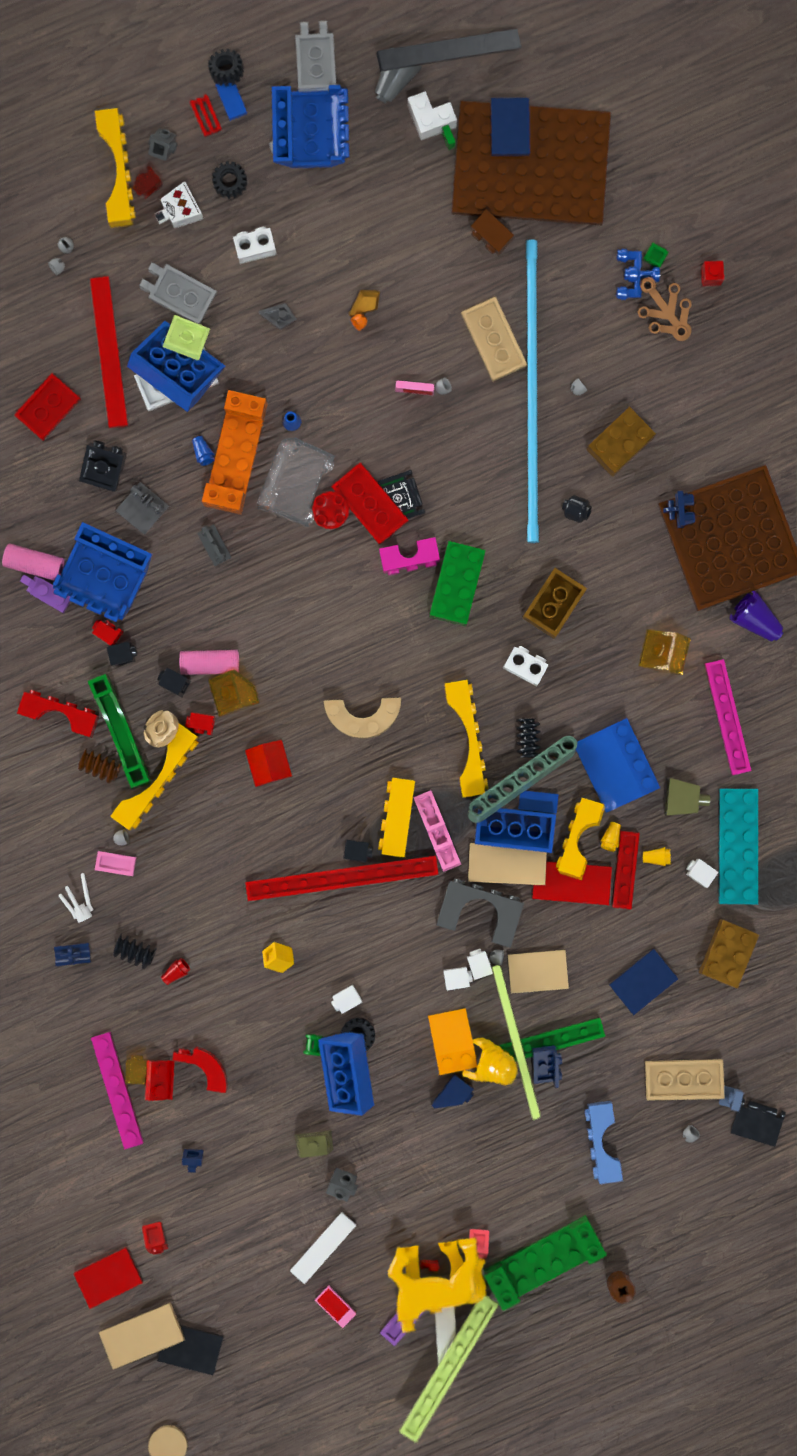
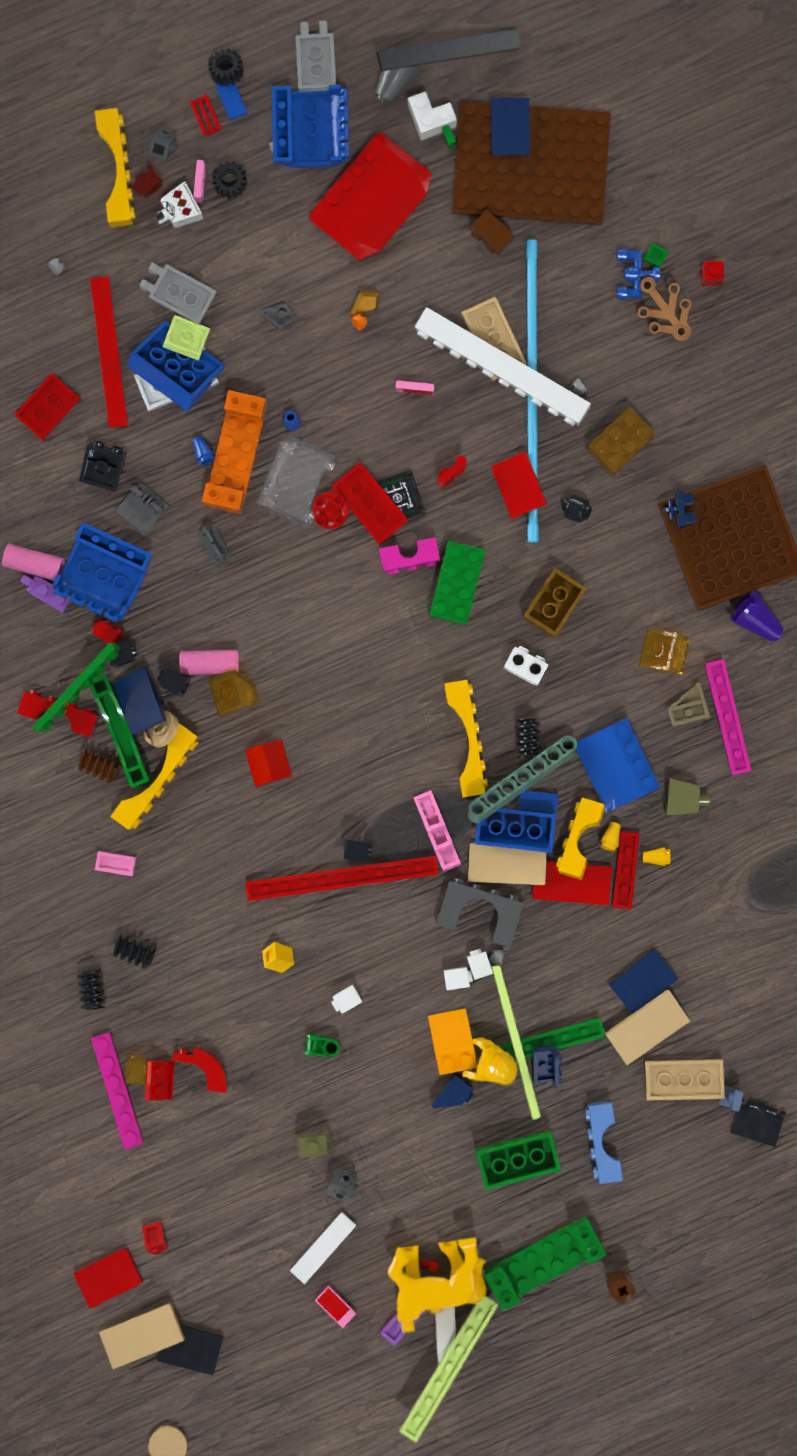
(61, 246): light grey hinge -> none
(71, 695): none -> green plate
(72, 954): dark blue hips -> none
(81, 911): white plant -> none
(91, 990): none -> black piece
(121, 837): light grey hinge -> none
(139, 701): none -> dark blue tile
(176, 971): red cone -> none
(192, 1158): dark blue tile -> none
(199, 181): none -> bright pink tile
(200, 723): red brick -> none
(255, 250): white brick -> none
(346, 1073): blue slope -> none
(363, 727): tan brick -> none
(365, 1026): black tyre -> none
(372, 198): none -> red slope
(398, 817): yellow brick -> none
(443, 386): light grey hinge -> none
(447, 475): none -> red plate
(482, 1239): coral bracket -> none
(502, 366): none -> white brick
(518, 1159): none -> green brick
(519, 485): none -> red tile
(538, 971): tan tile -> none
(647, 1027): none -> tan tile
(689, 708): none -> dark tan wing
(691, 1134): light grey hinge -> none
(701, 872): white brick -> none
(728, 953): pearl gold brick -> none
(738, 846): teal plate -> none

